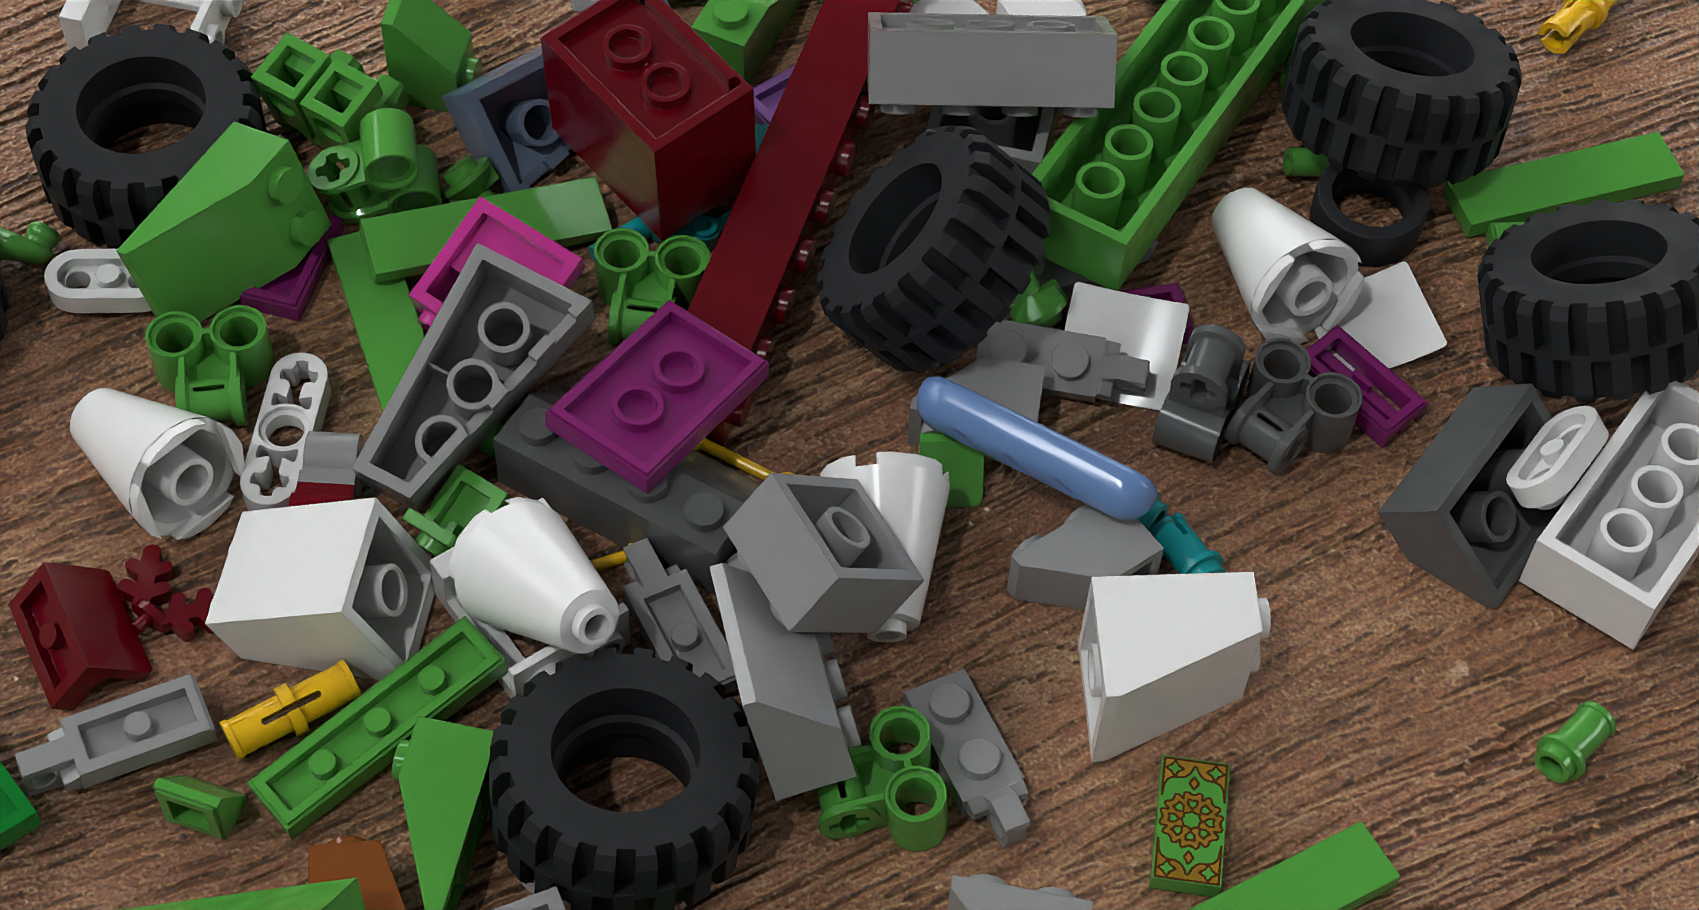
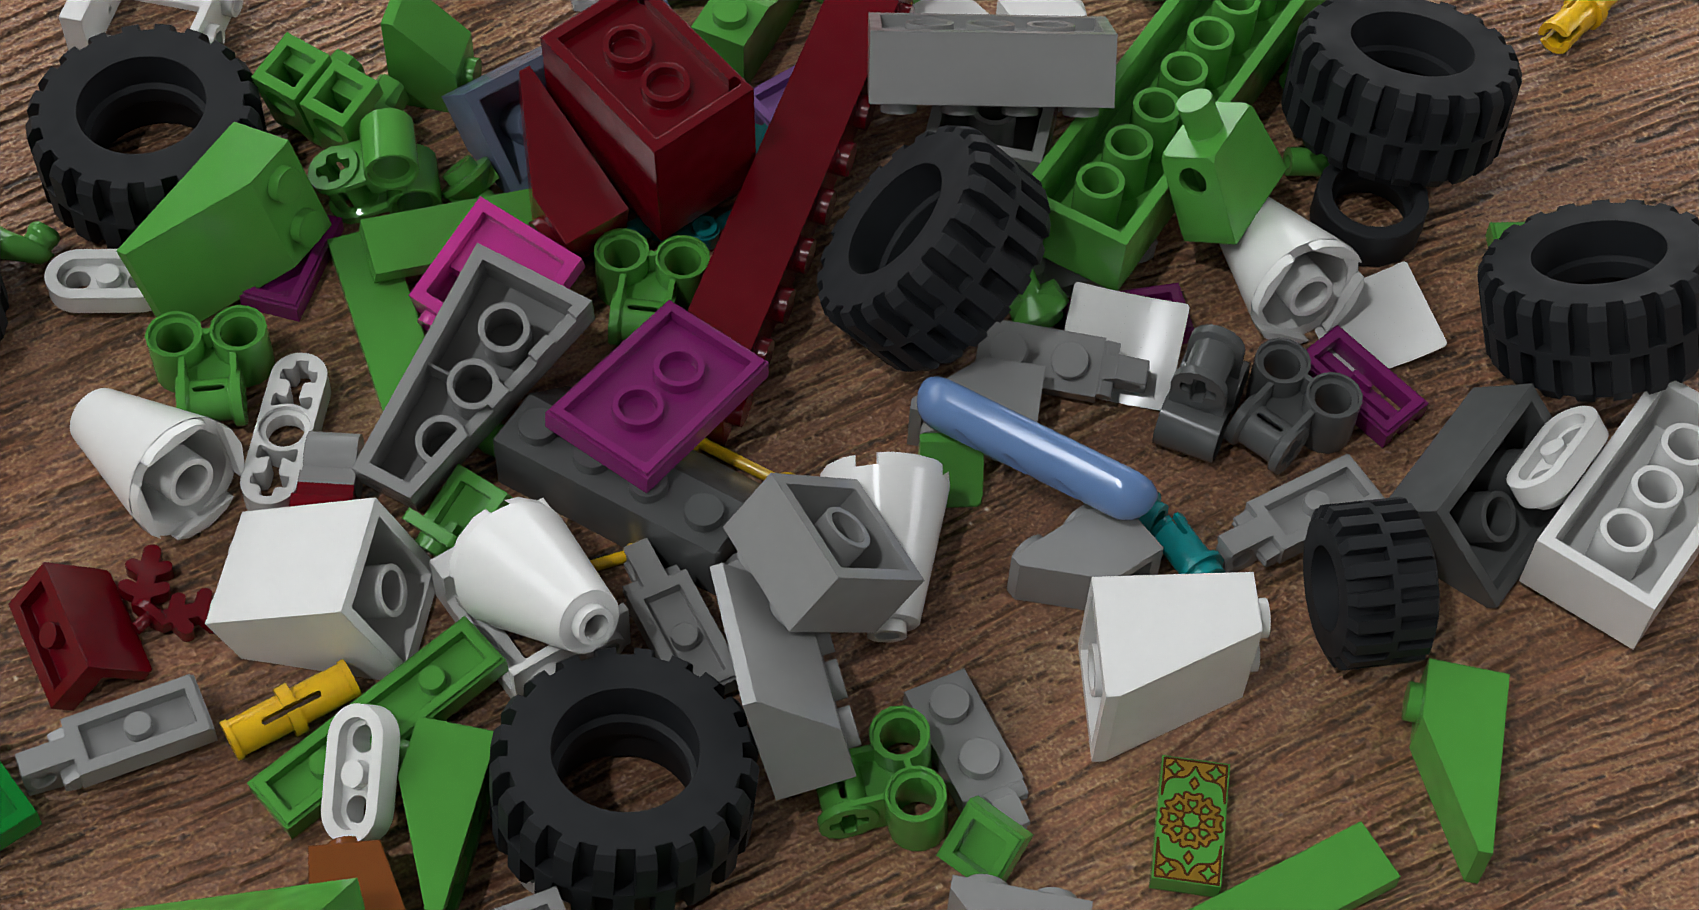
(199, 804): bright green slope -> none
(360, 772): none -> white plate
(567, 187): none -> dark red slope
(984, 841): none -> bright green tile
(1219, 168): none -> bright green torso
(1277, 522): none -> light grey hinge
(1371, 583): none -> black tyre
(1458, 752): none -> bright green slope
(1564, 753): bright green pin -> none
(1600, 172): bright green tile -> none

